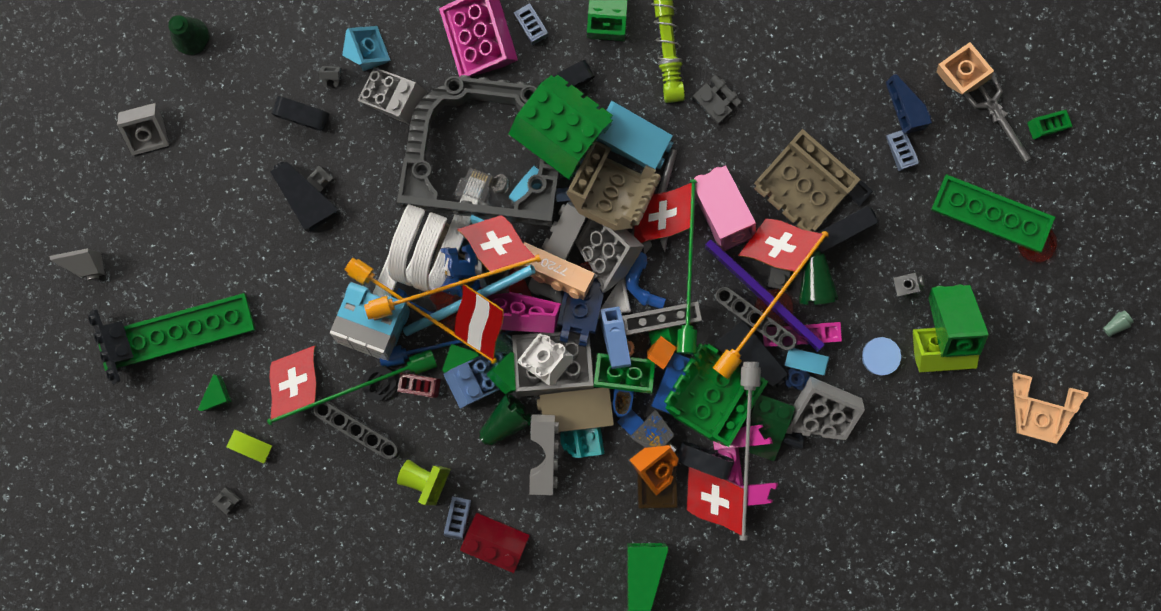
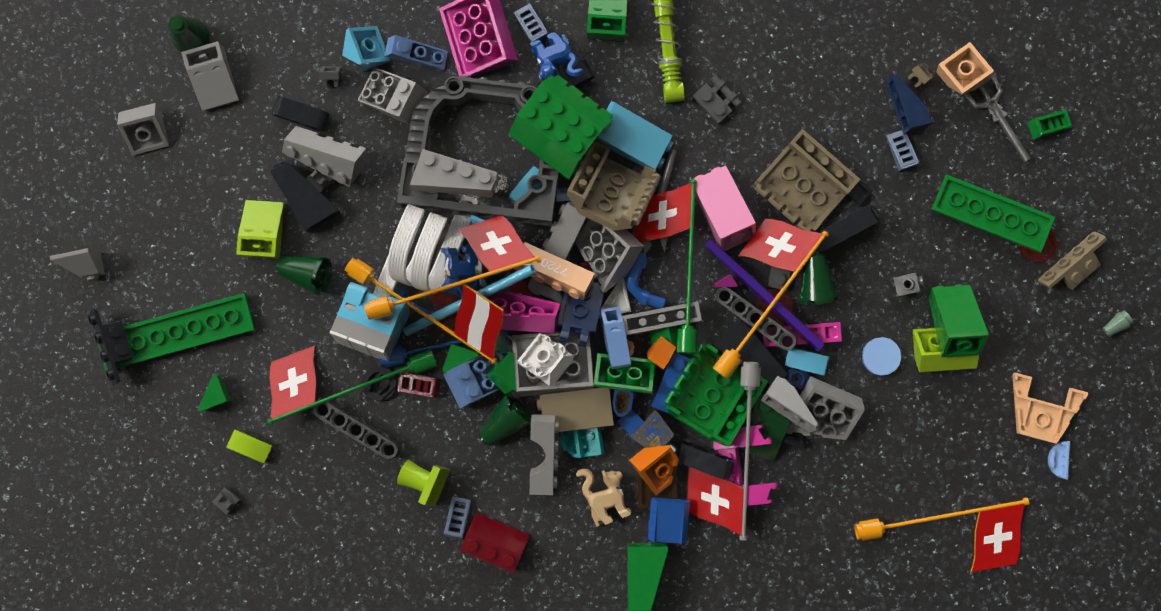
(210, 75): none -> light grey slope
(261, 230): none -> lime slope
(306, 272): none -> dark green cone
(325, 155): none -> light grey wedge
(415, 52): none -> medium blue slope
(451, 176): none -> light grey wedge
(555, 55): none -> blue animal
(604, 499): none -> tan animal
(668, 520): none -> blue slope
(727, 281): none -> magenta slope
(787, 401): none -> light grey slope
(921, 73): none -> dark tan tile
(995, 533): none -> flag
(1059, 459): none -> light blue tile
(1076, 264): none -> dark tan bracket

